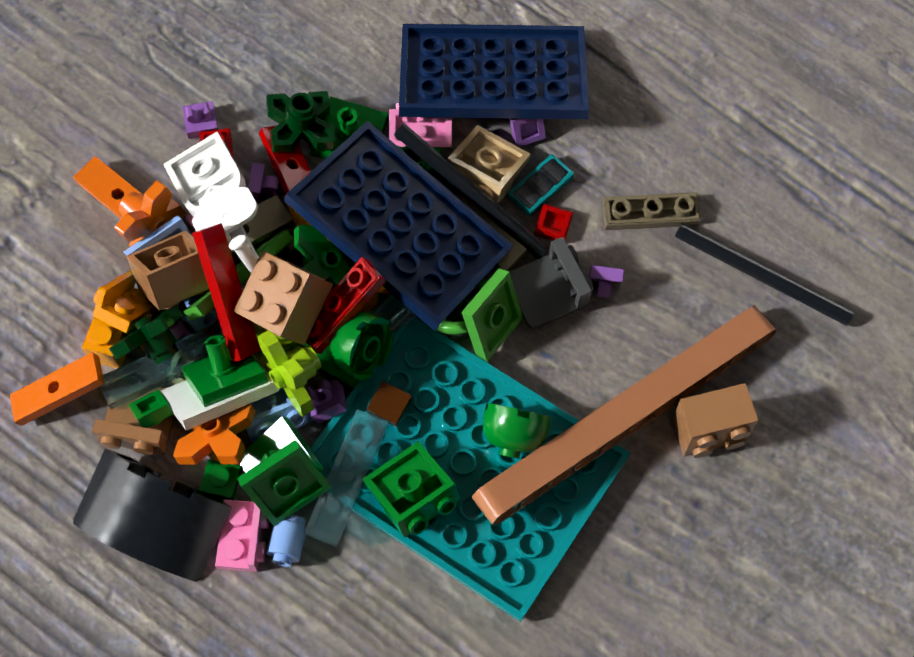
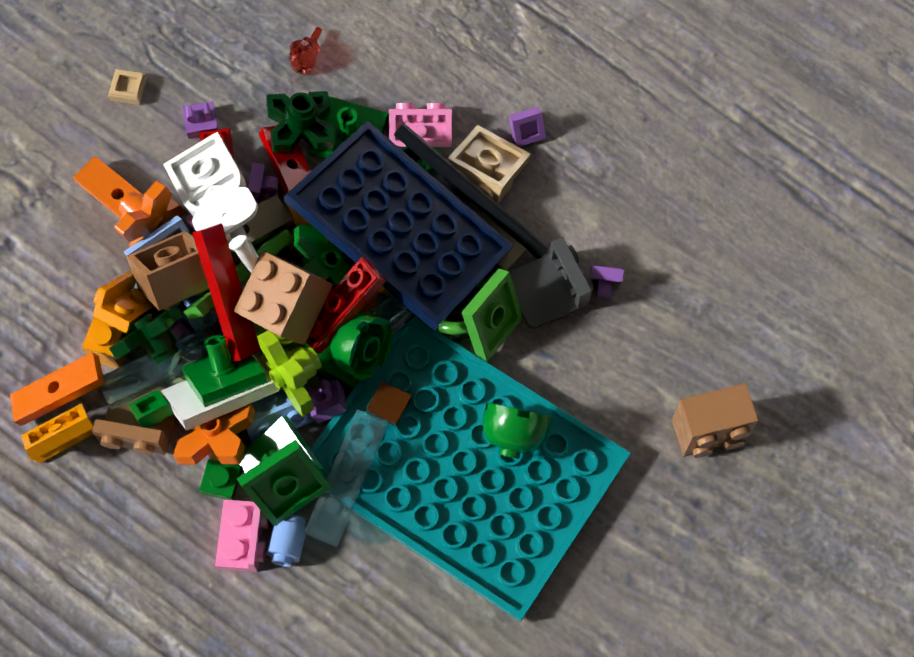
(58, 434): none -> light orange bracket
(127, 87): none -> tan tile
(149, 518): black panel -> none
(304, 53): none -> clear red piece
(412, 489): green plate -> none
(493, 71): dark blue plate -> none
(540, 185): tile -> none
(553, 223): red tile -> none
(622, 416): nougat beam -> none
(633, 211): dark tan tile -> none
(764, 274): black piece -> none

